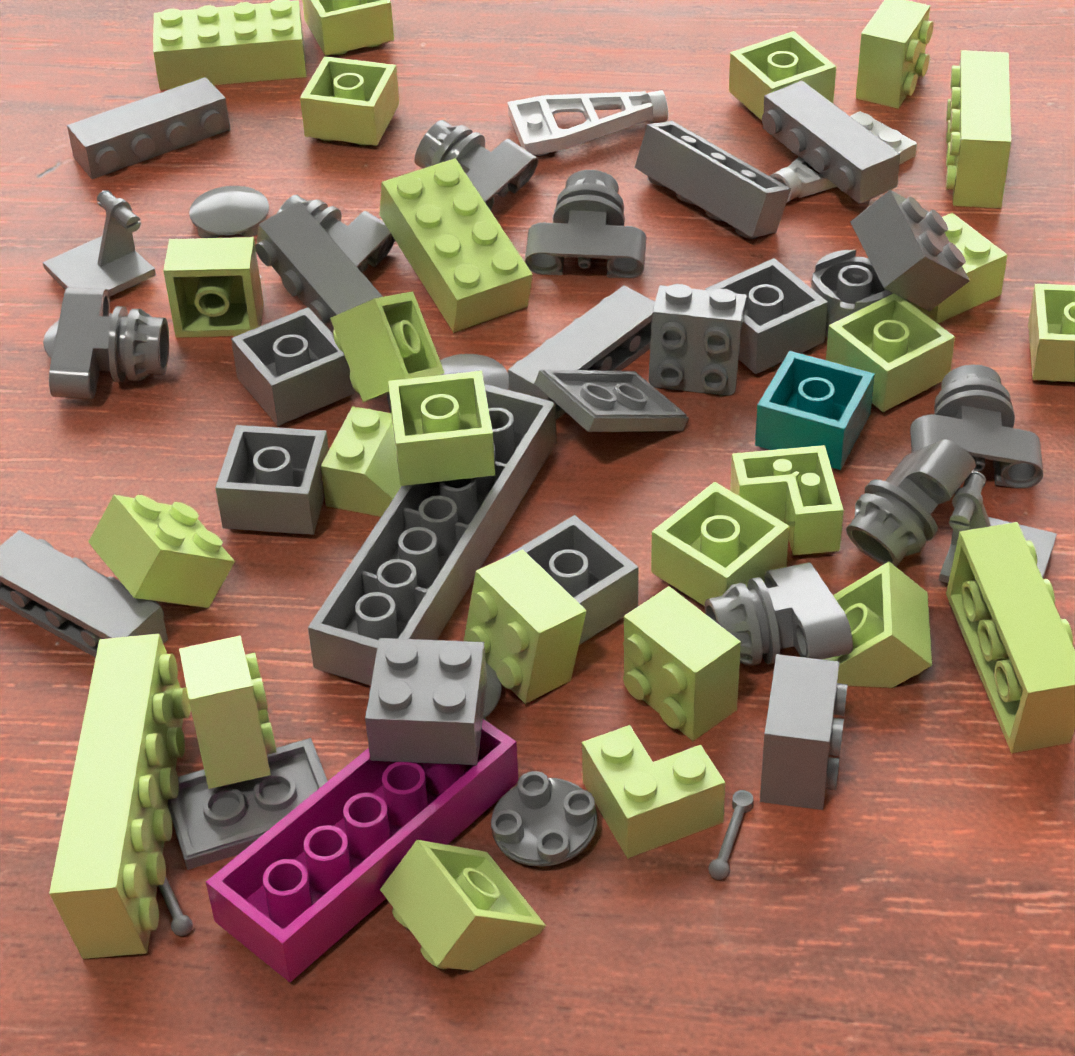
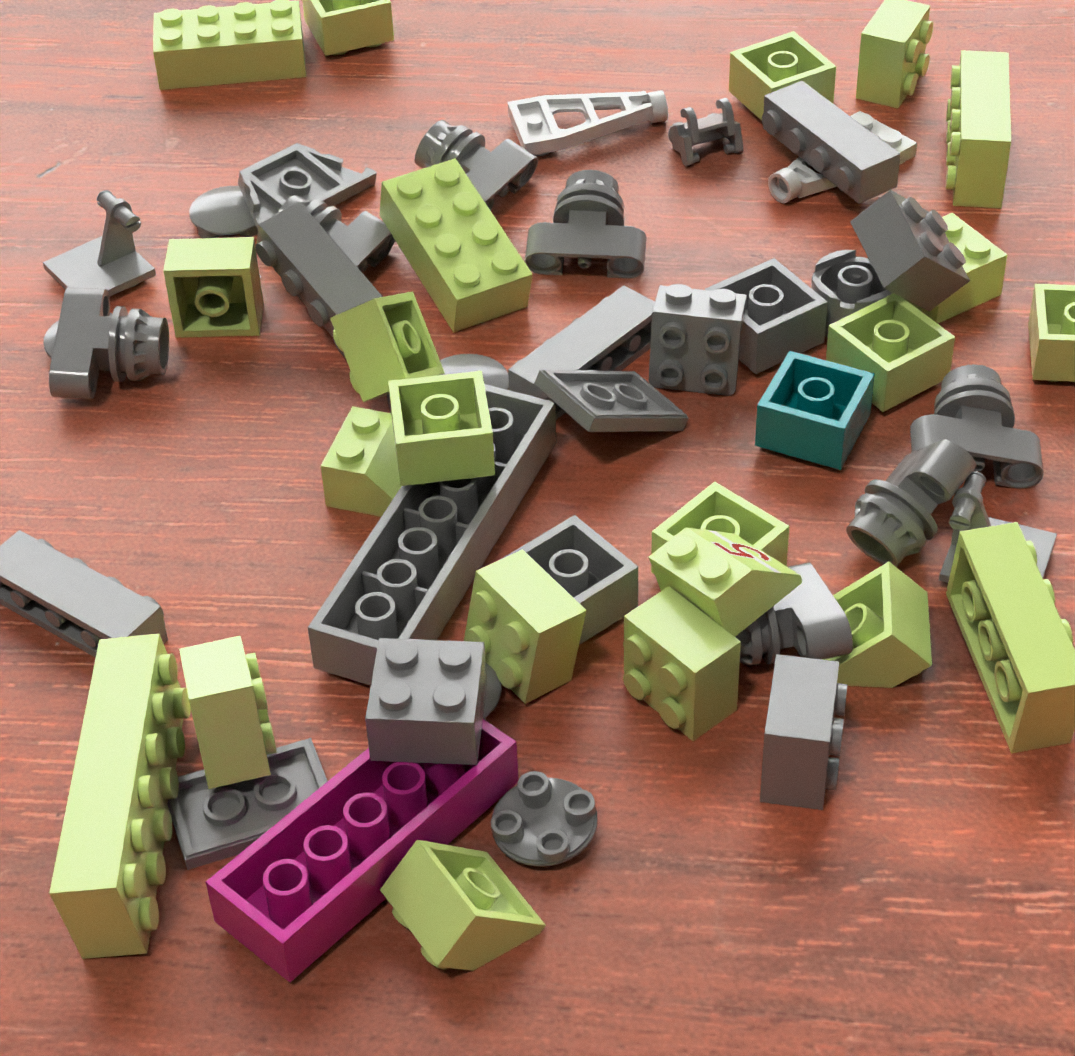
(148, 127): light grey brick -> none
(161, 551): yellowish green brick -> none
(181, 924): light grey hinge -> none
(272, 479): light grey brick -> none
(292, 366): light grey brick -> none
(301, 173): none -> light grey wing
(350, 101): yellowish green brick -> none
(651, 800): yellowish green brick -> none
(704, 130): none -> light grey piece
(712, 179): light grey brick -> none
(722, 576): none -> yellowish green slope
(742, 803): light grey hinge -> none
(795, 489): yellowish green brick -> none

